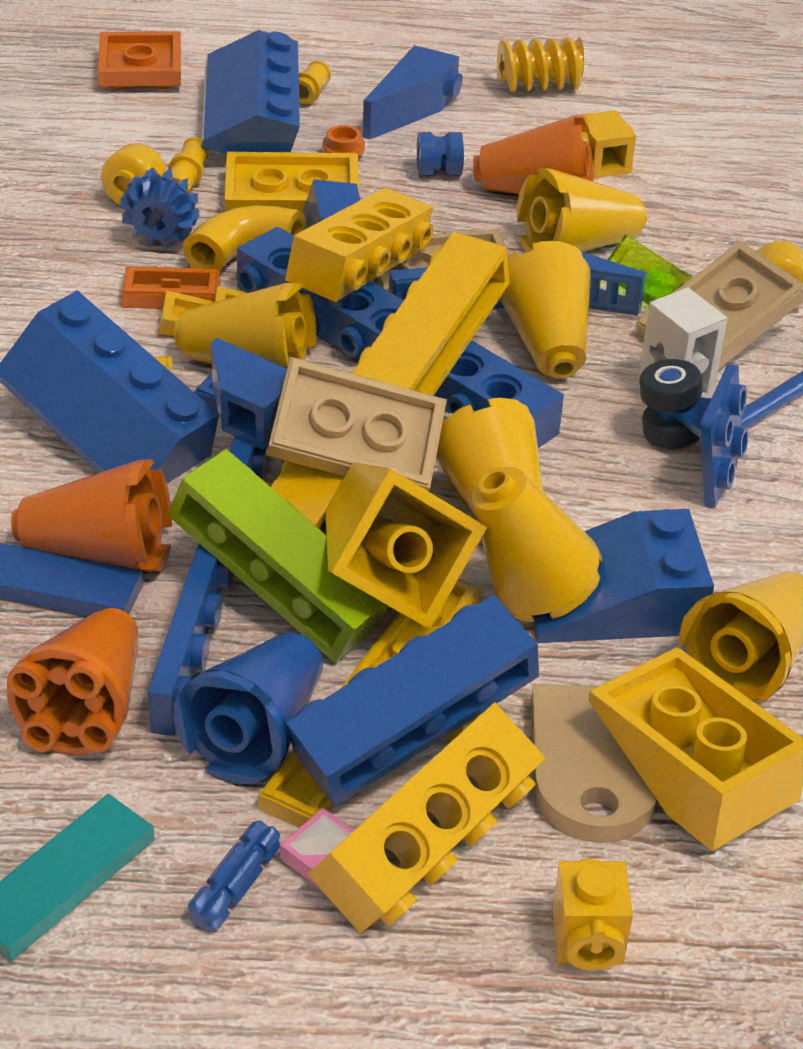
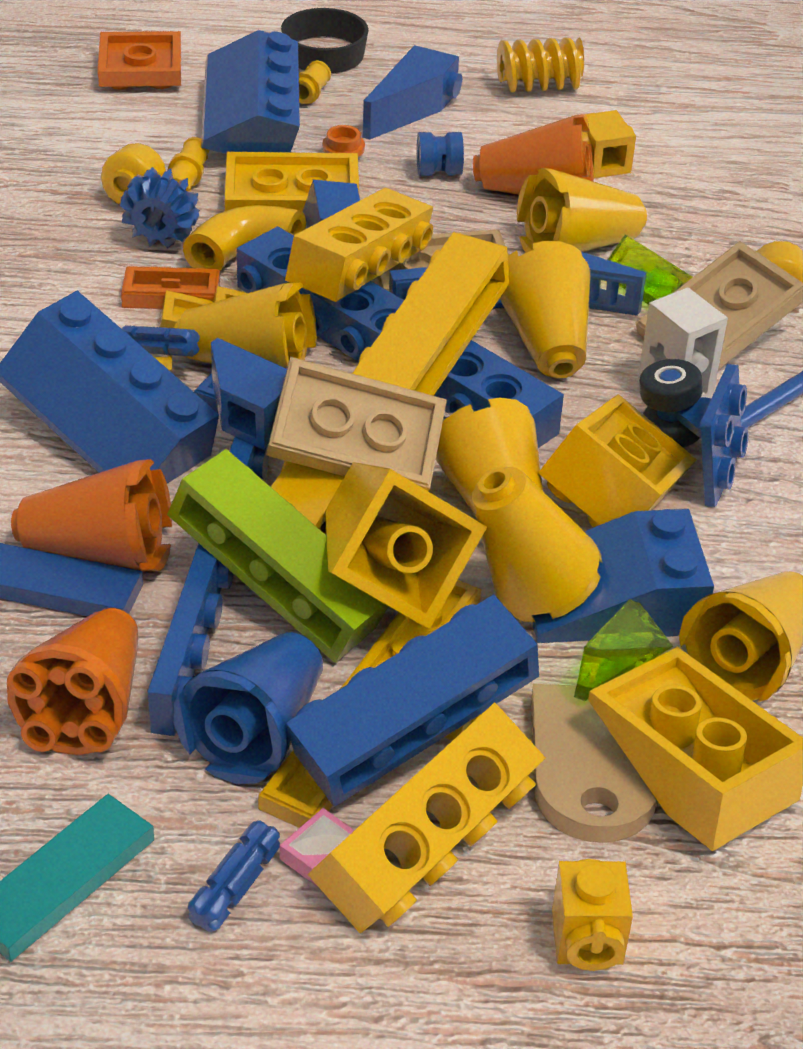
(165, 340): none -> blue axle
(328, 23): none -> black tyre
(615, 463): none -> yellow slope
(620, 646): none -> clear neon green slope

